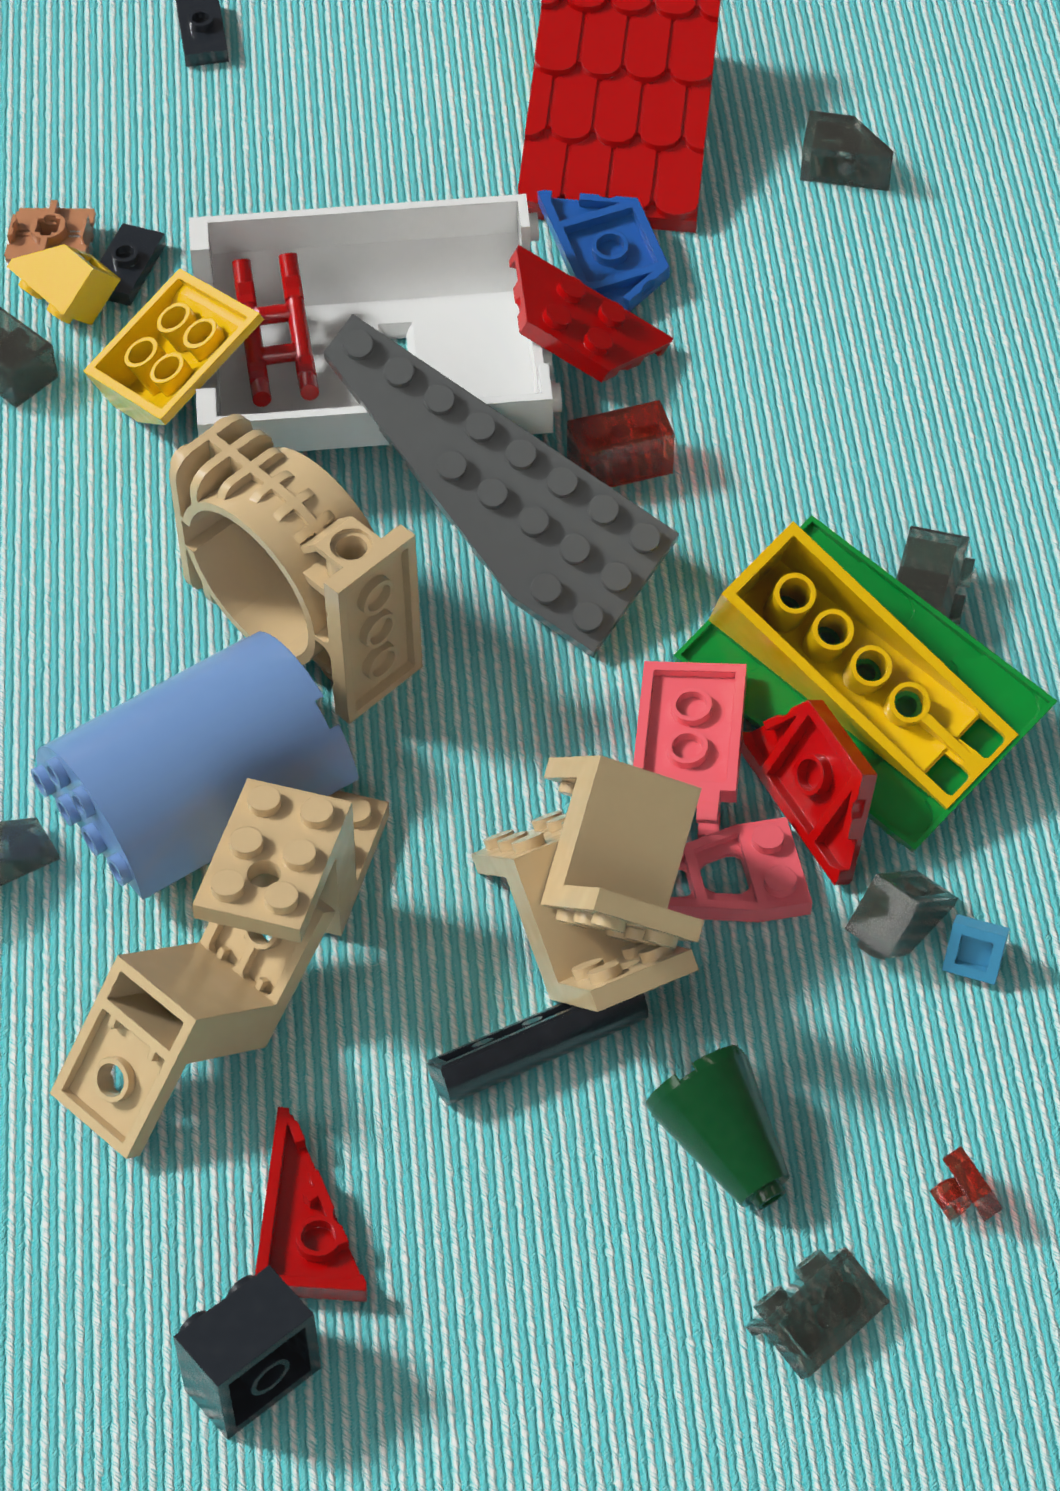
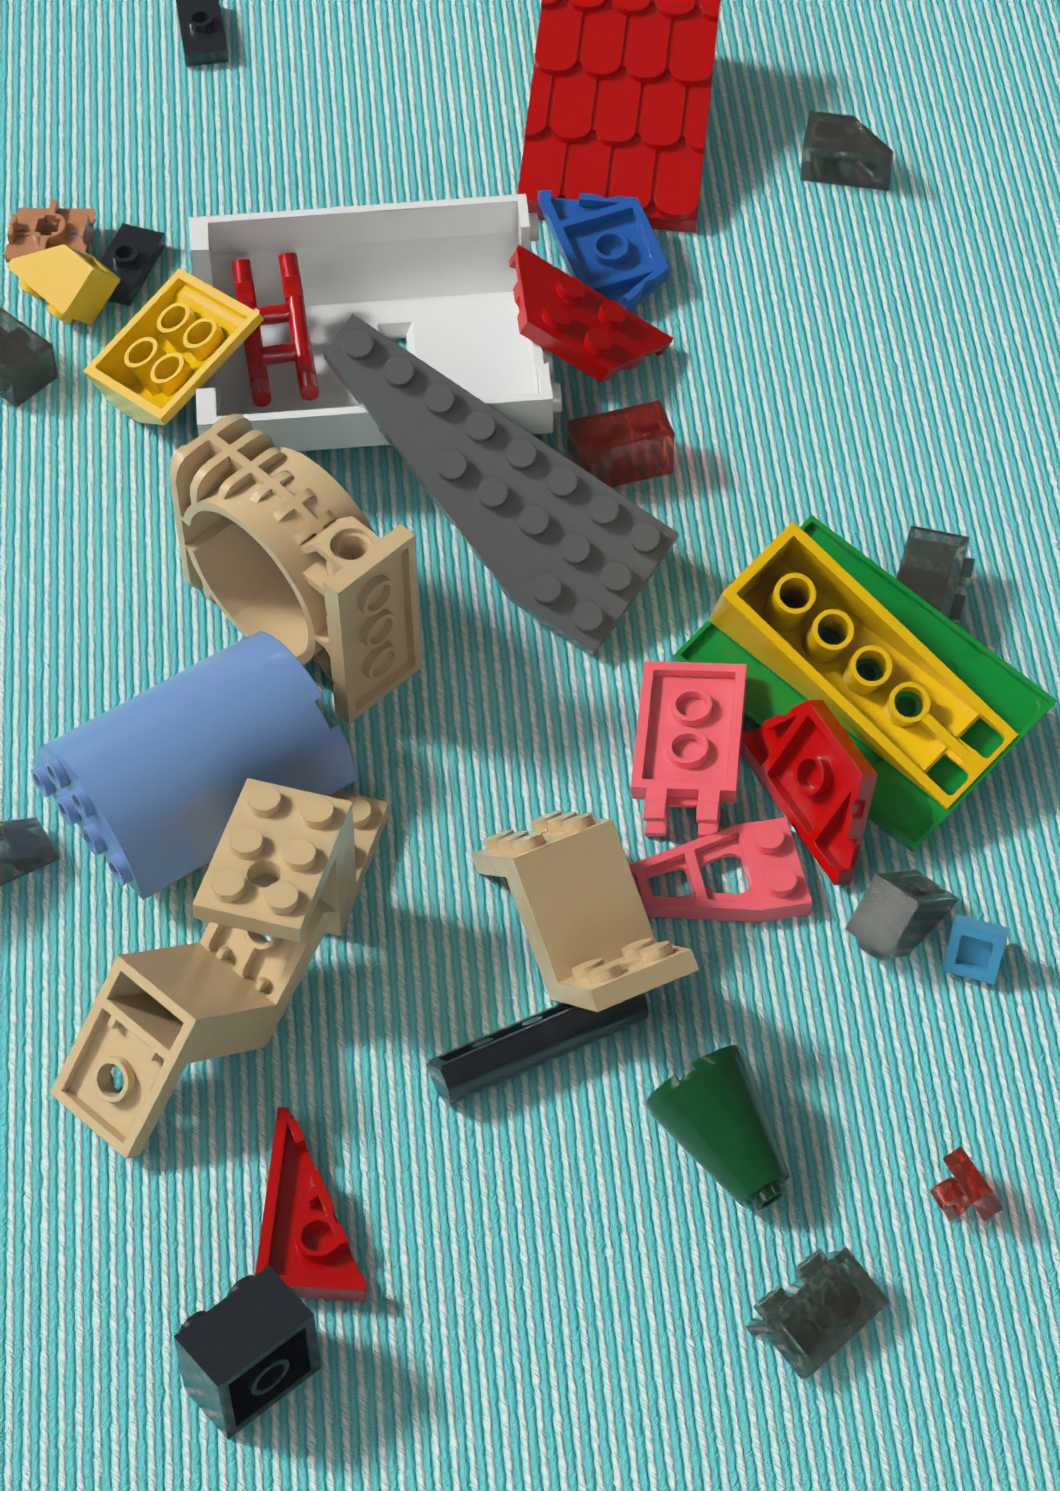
(621, 850): tan bracket -> none

